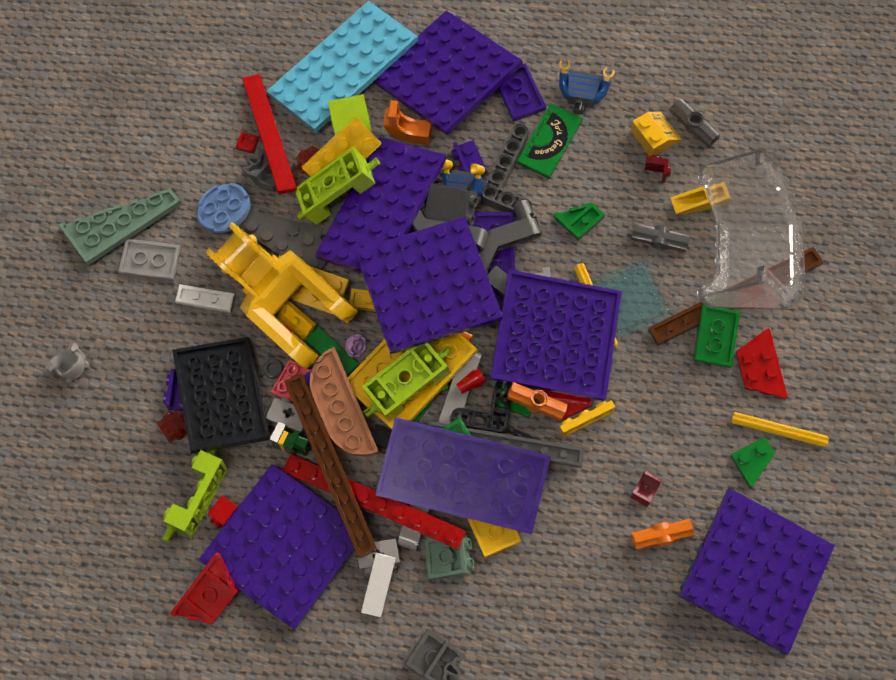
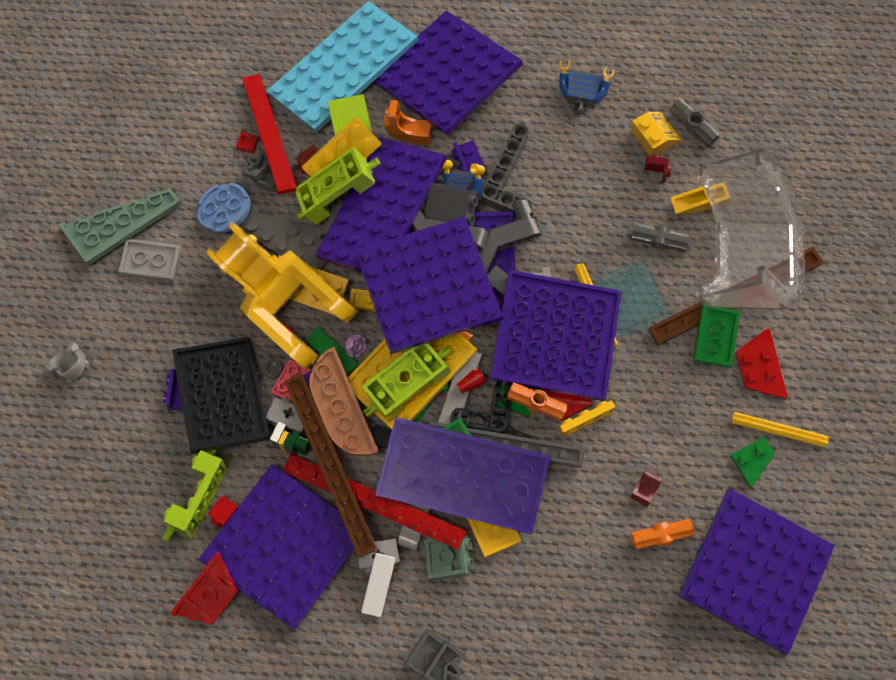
(173, 426): clear red brick -> none
(205, 298): white tile -> none
(296, 320): yellow plate -> none
(521, 95): dark purple tile -> none
(549, 140): green tile -> none
(580, 220): green wing -> none

